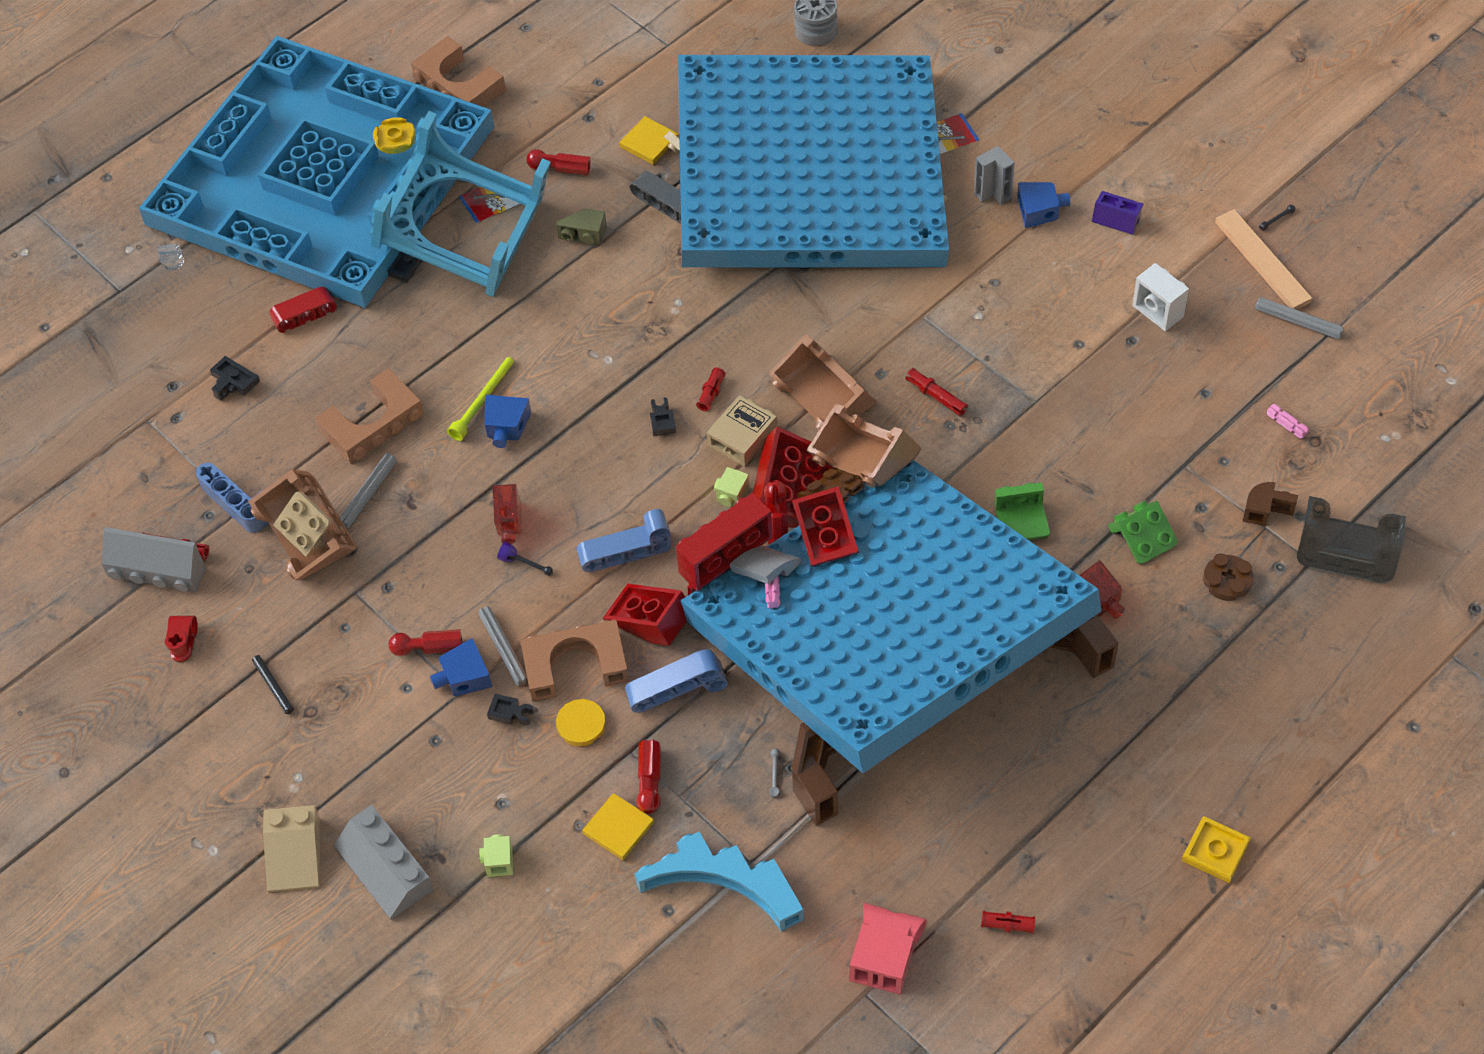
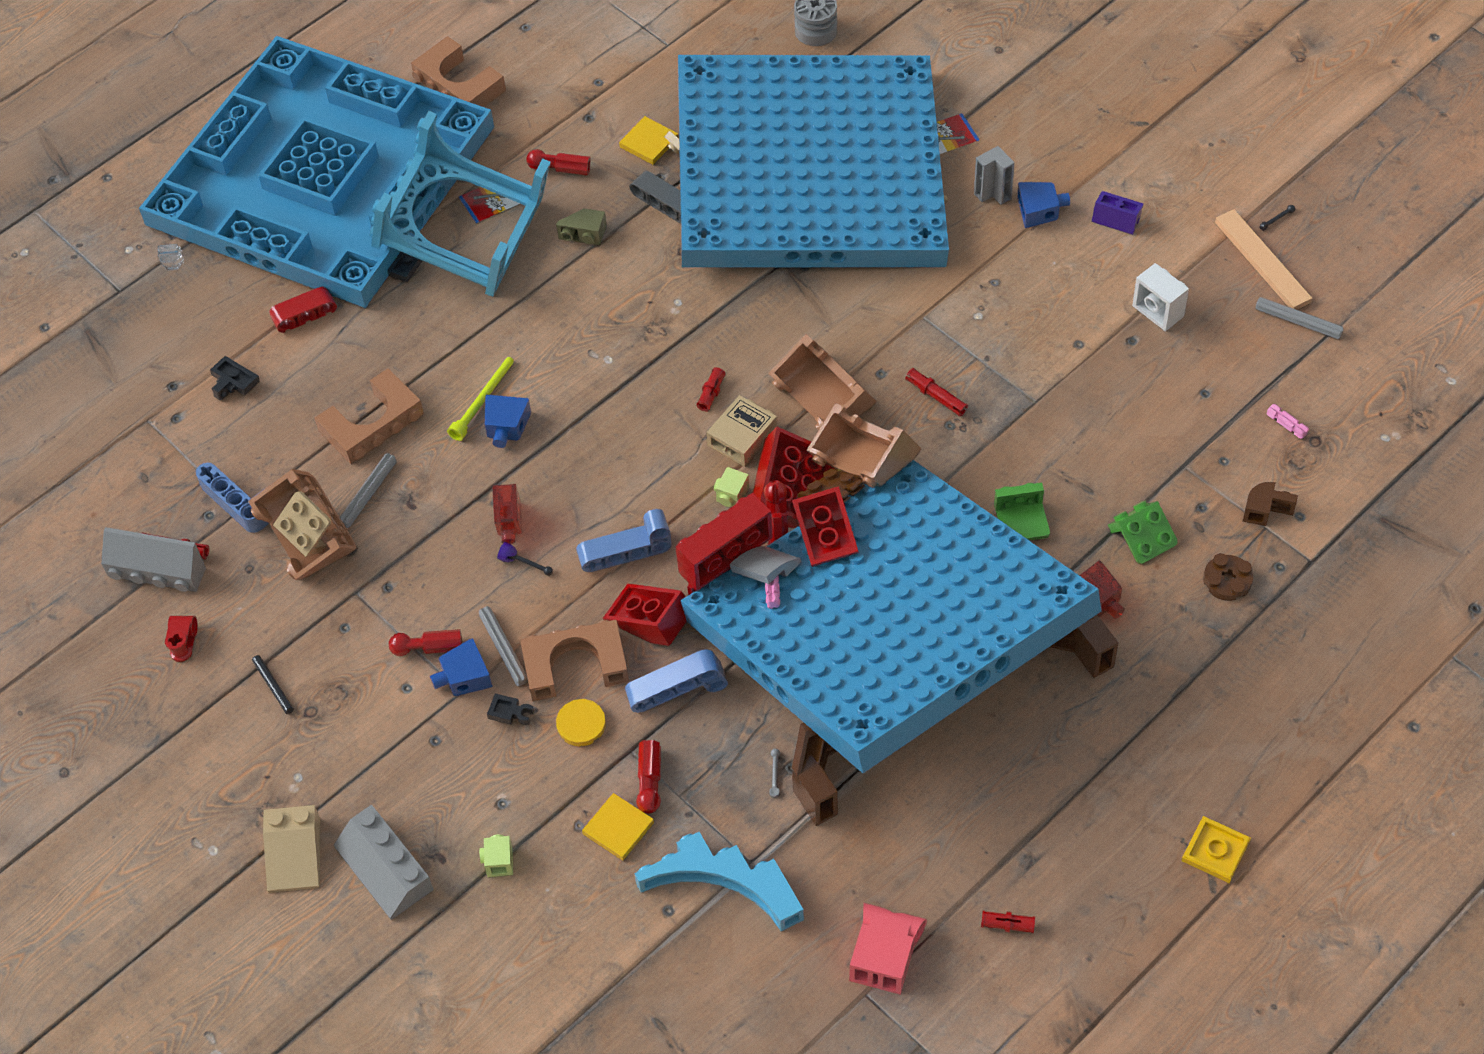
(394, 135): yellow tile -> none
(662, 419): black plate -> none
(1350, 546): clear smoke windscreen -> none

